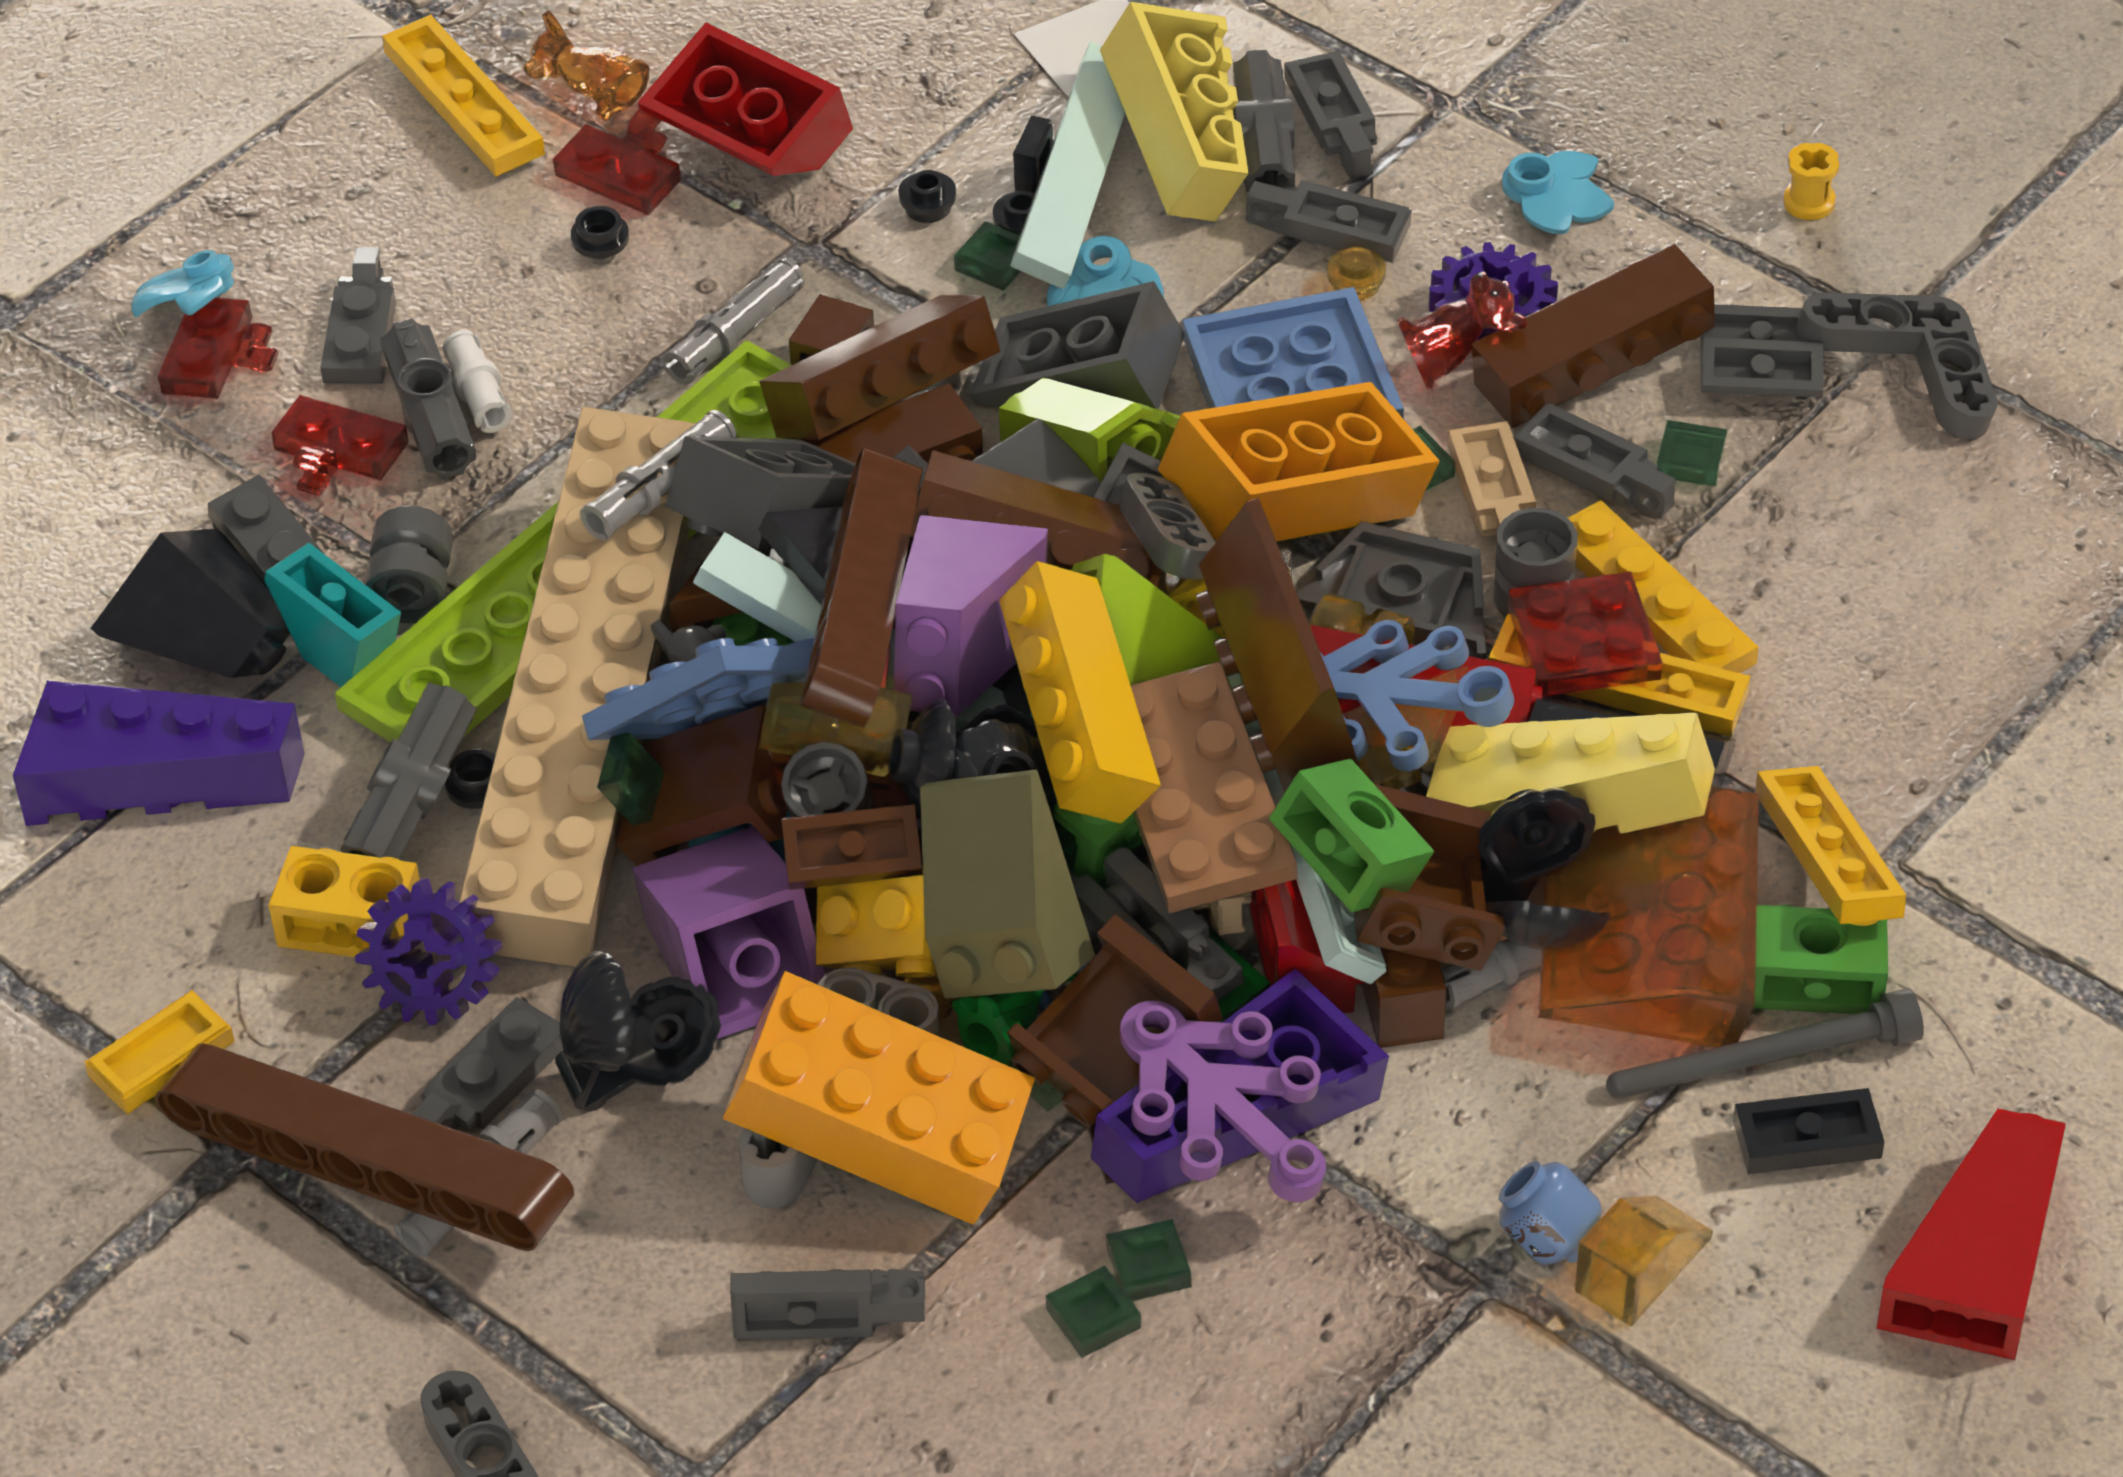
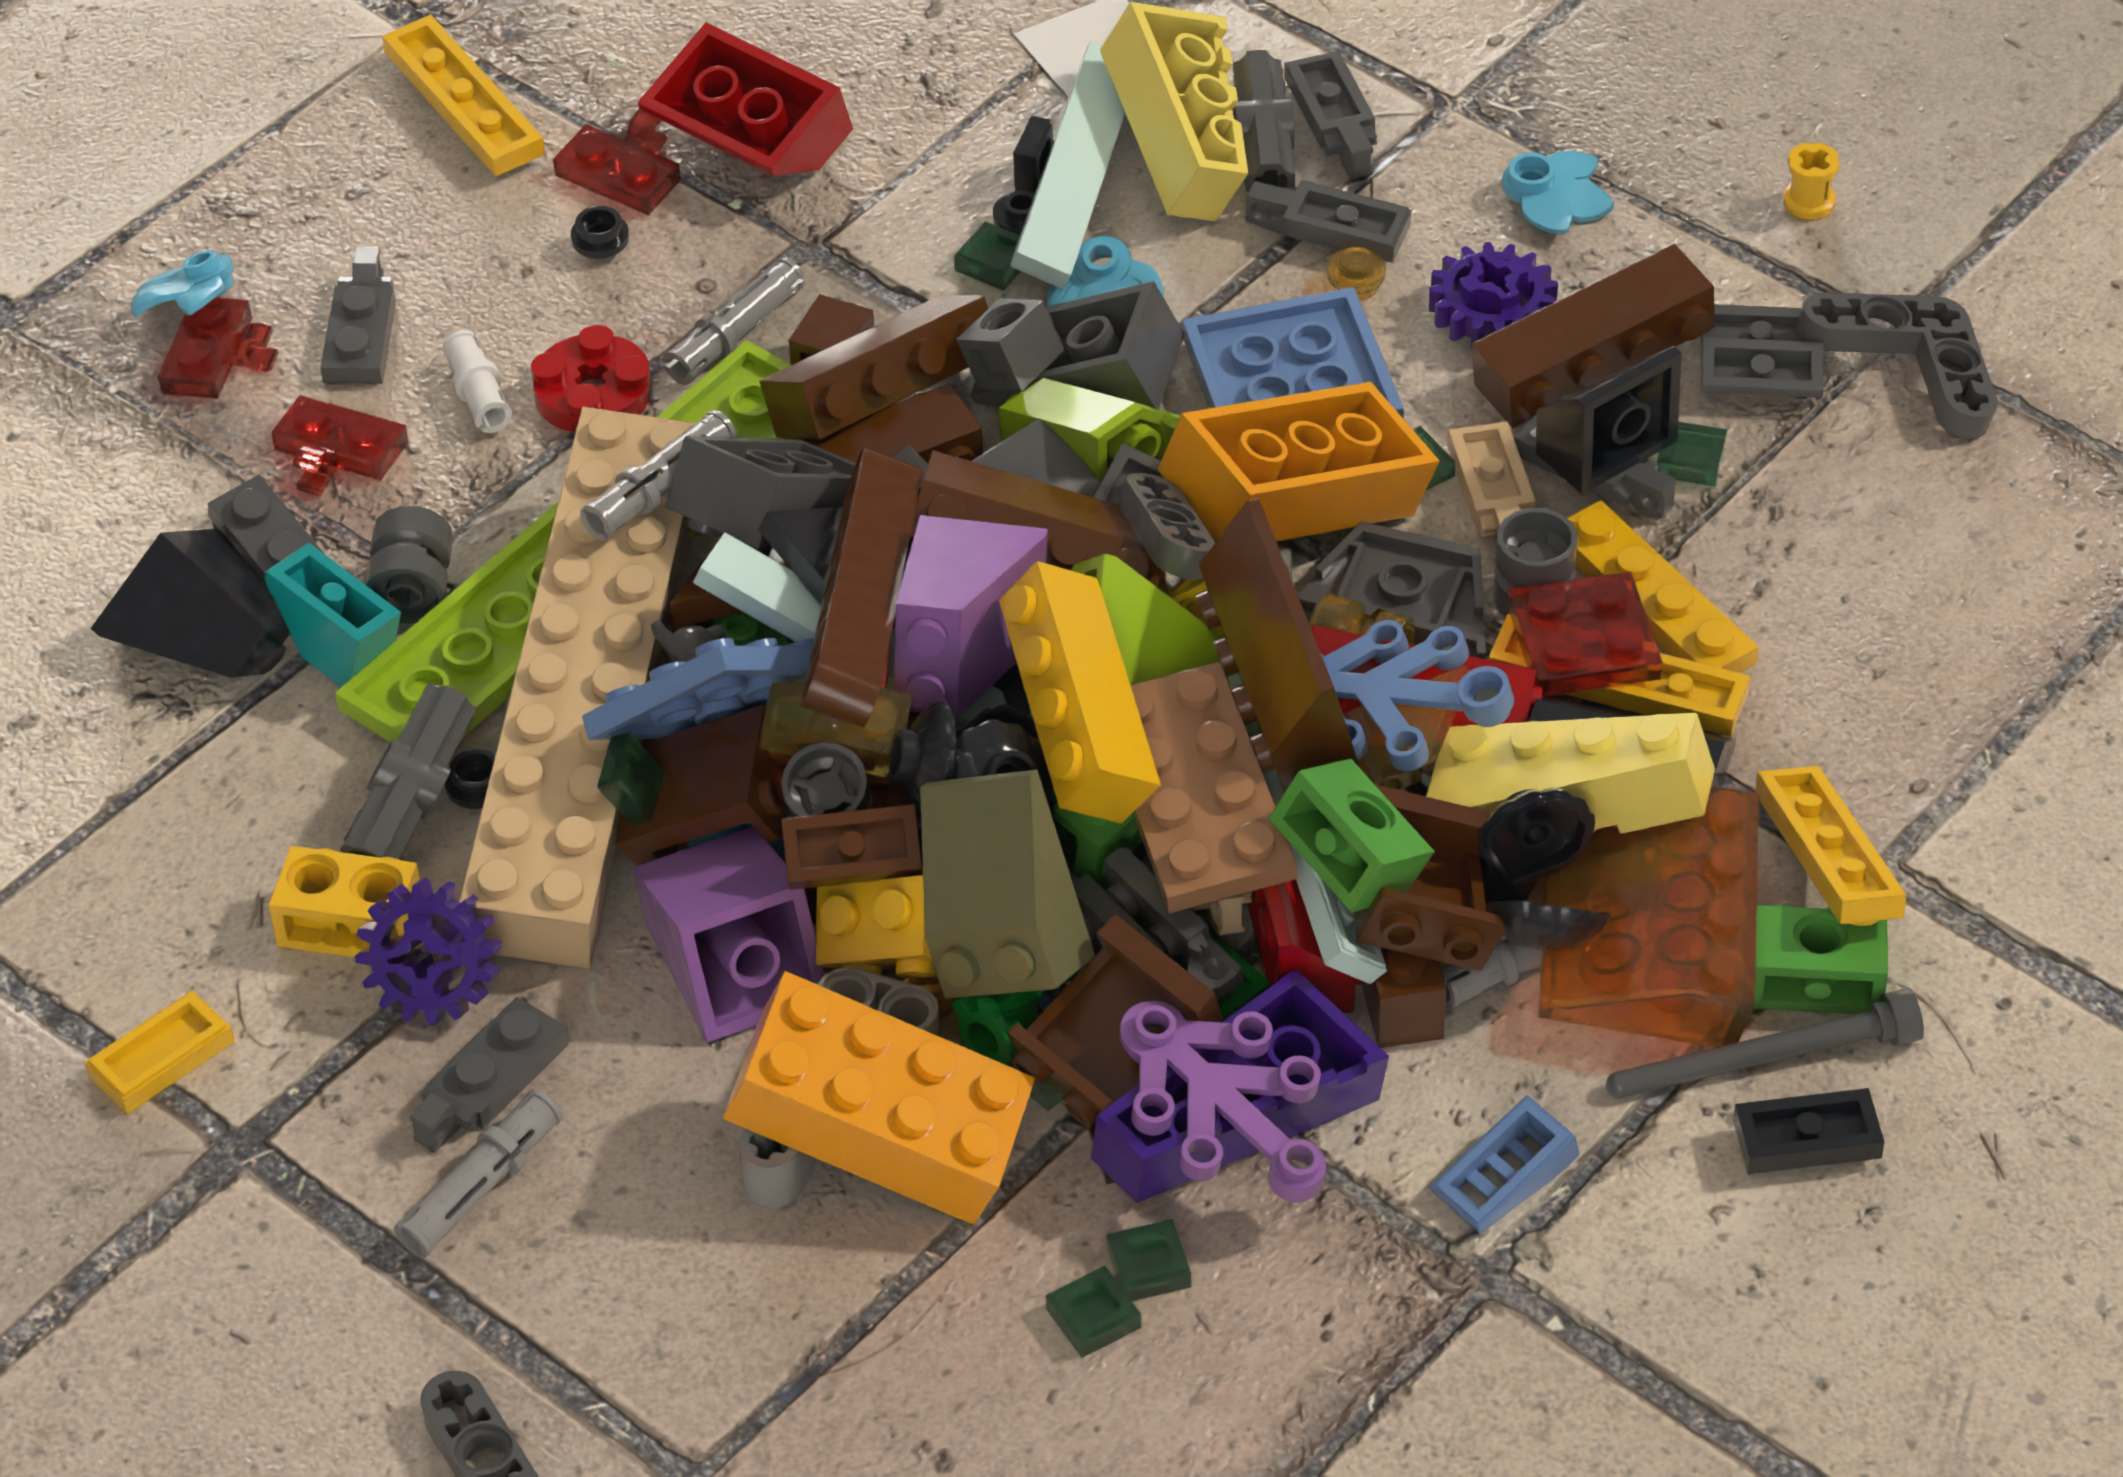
(153, 750): dark purple wedge -> none
(366, 1146): reddish brown beam -> none
(428, 398): dark grey piece -> none
(584, 357): none -> red plate
(598, 73): clear orange animal -> none
(625, 1041): black animal -> none
(823, 1302): dark grey hinge -> none
(927, 195): black plate -> none
(1010, 344): none -> dark grey brick
(1446, 335): clear red animal -> none
(1523, 1120): none -> medium blue slope
(1548, 1211): medium blue head -> none
(1612, 421): none -> black slope
(1636, 1254): clear yellow slope -> none
(1978, 1247): red slope -> none

